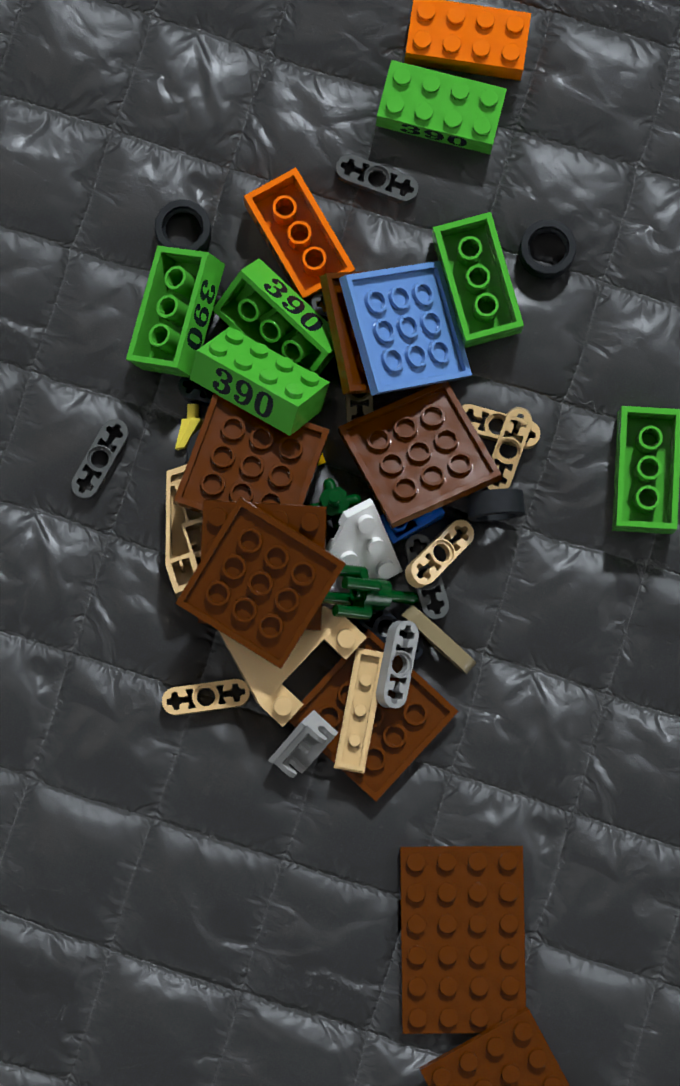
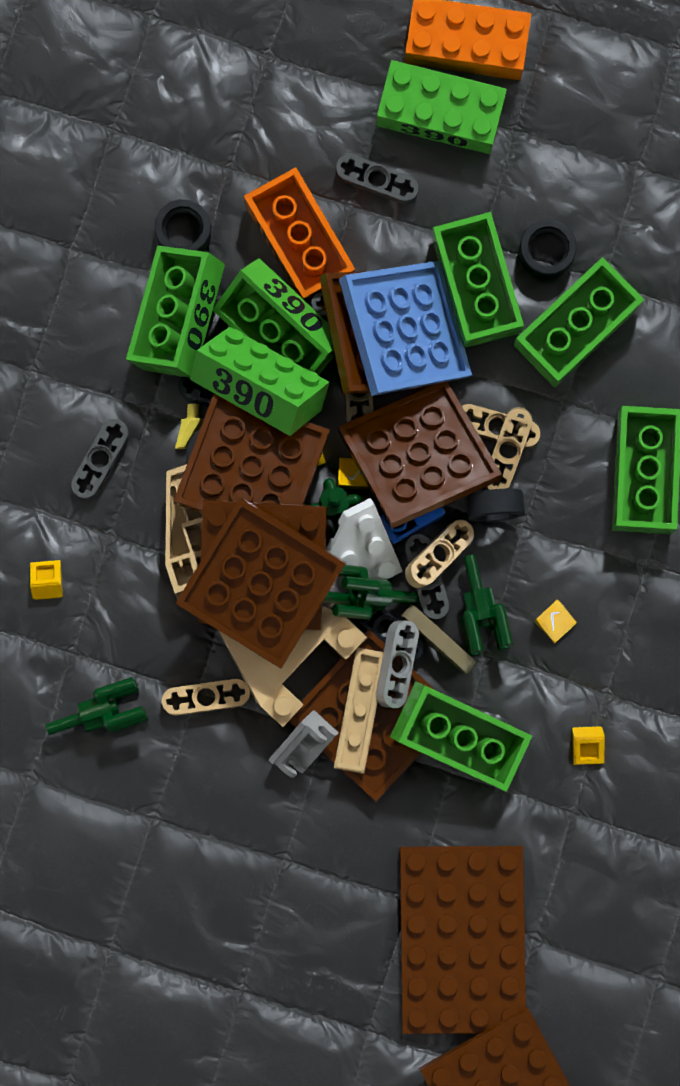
(46, 579): none -> yellow slope
(103, 710): none -> dark green plant
(350, 476): none -> yellow slope
(461, 736): none -> bright green brick
(482, 612): none -> dark green plant
(555, 621): none -> yellow slope
(578, 322): none -> bright green brick
(588, 745): none -> yellow slope

